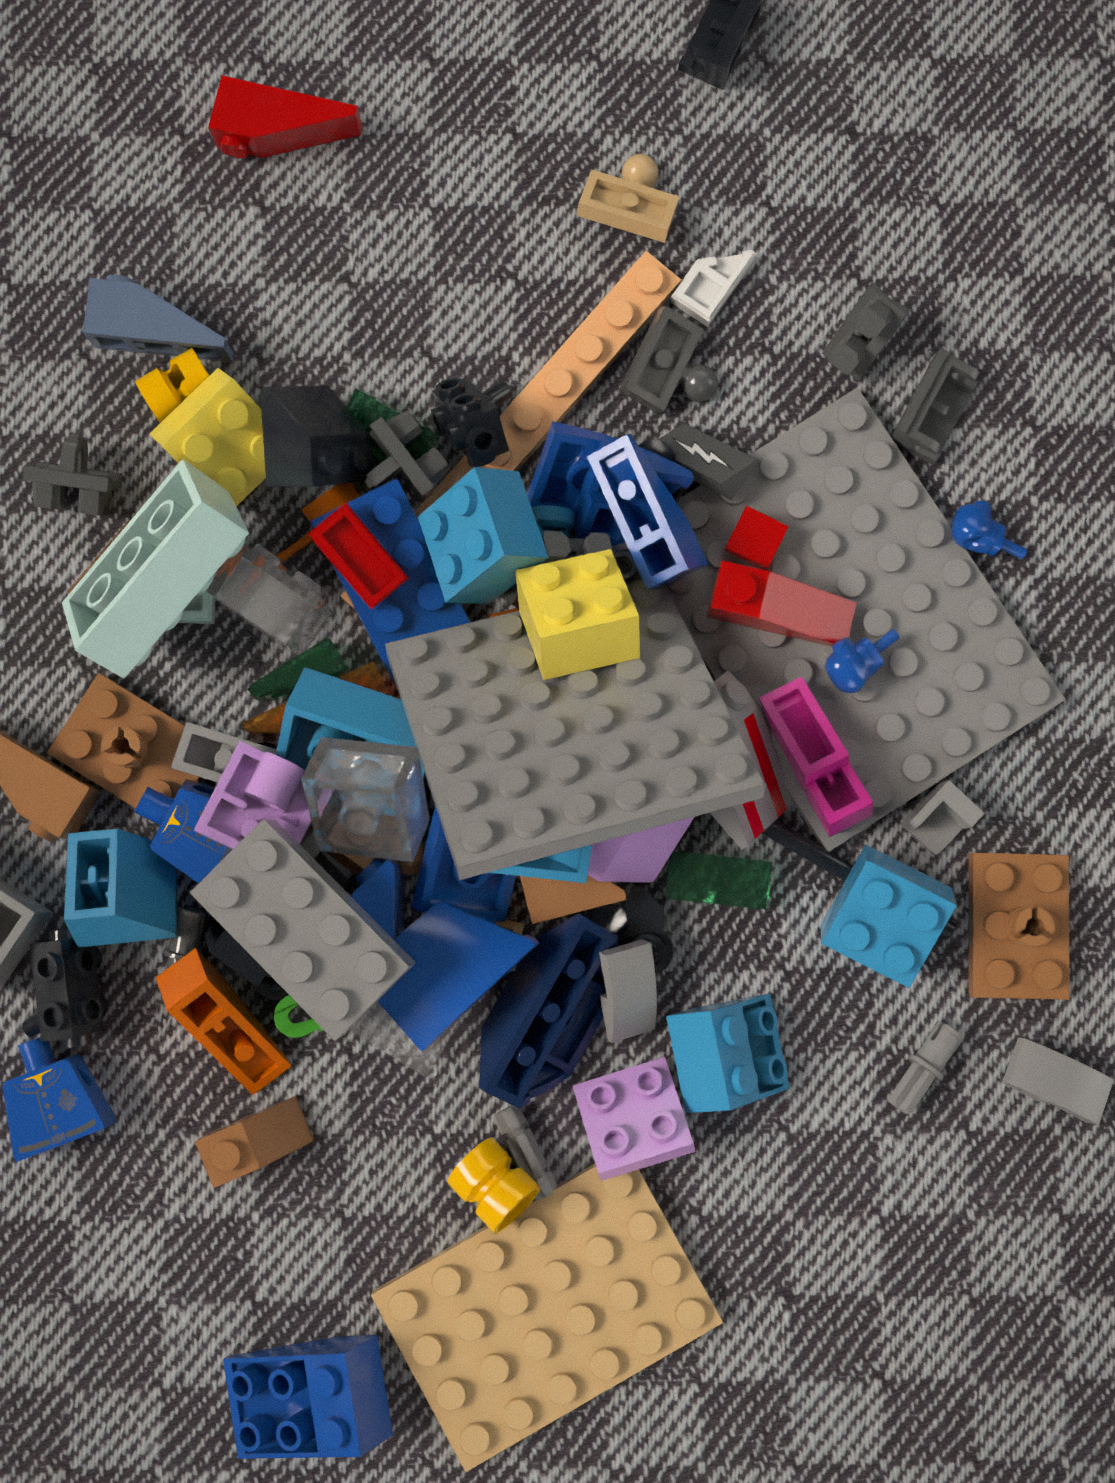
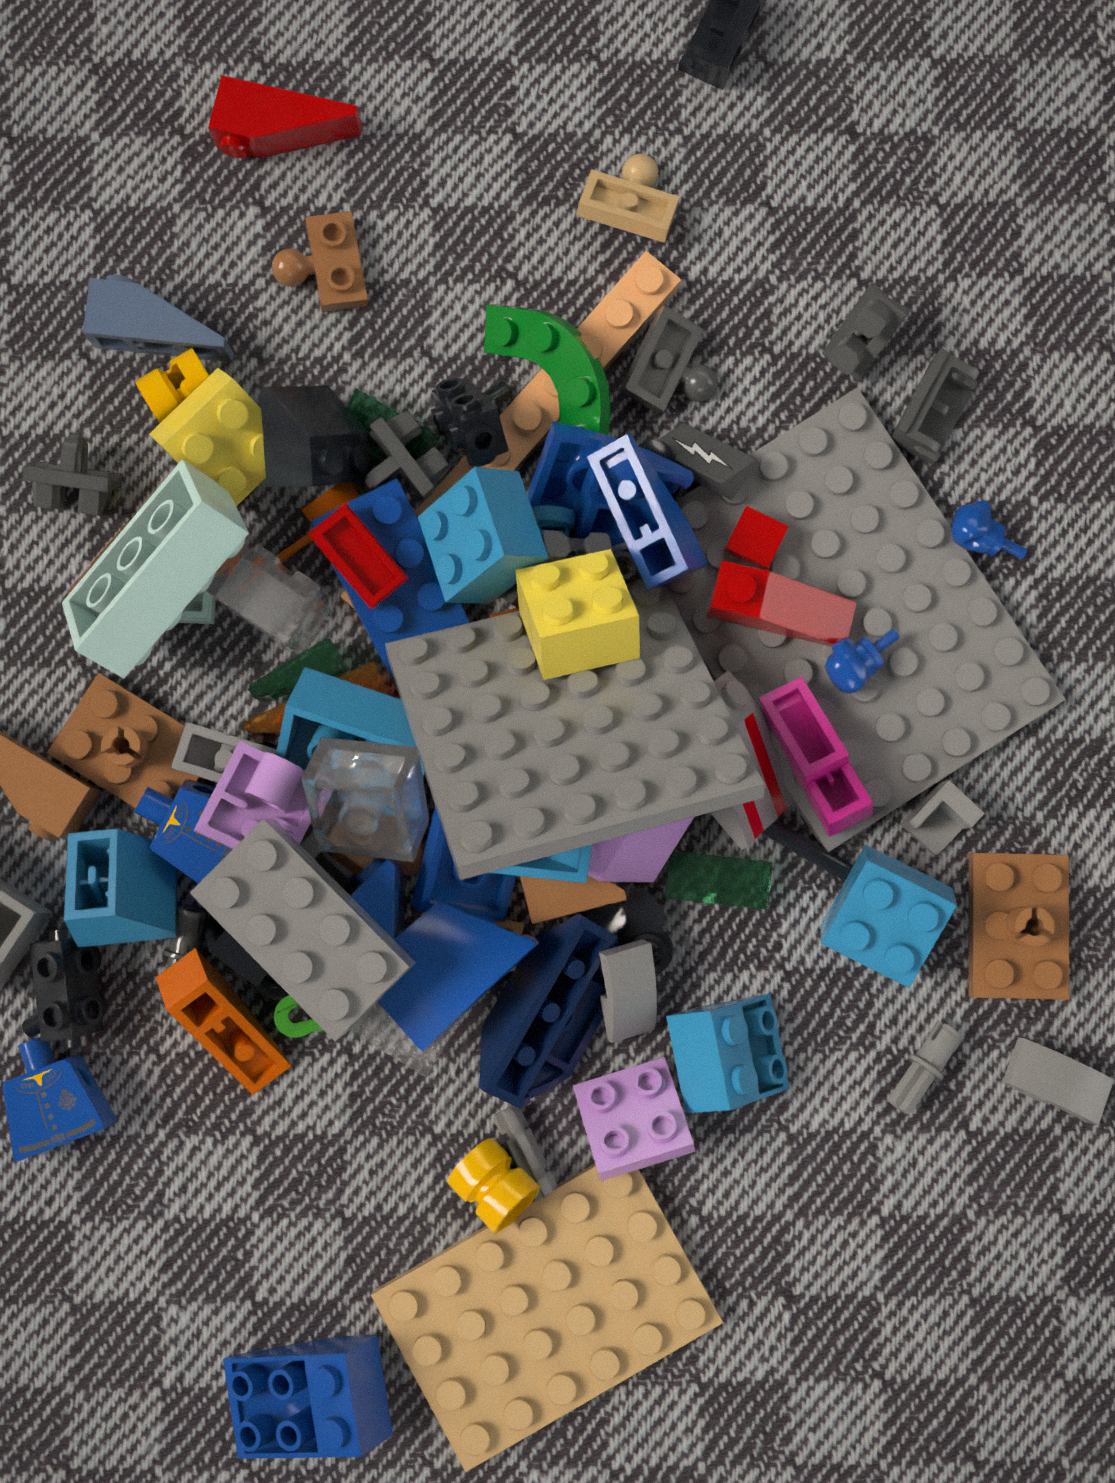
(254, 1141): medium nougat slope -> none
(332, 260): none -> medium nougat plate
(560, 353): none -> green plate
(710, 285): white tile -> none

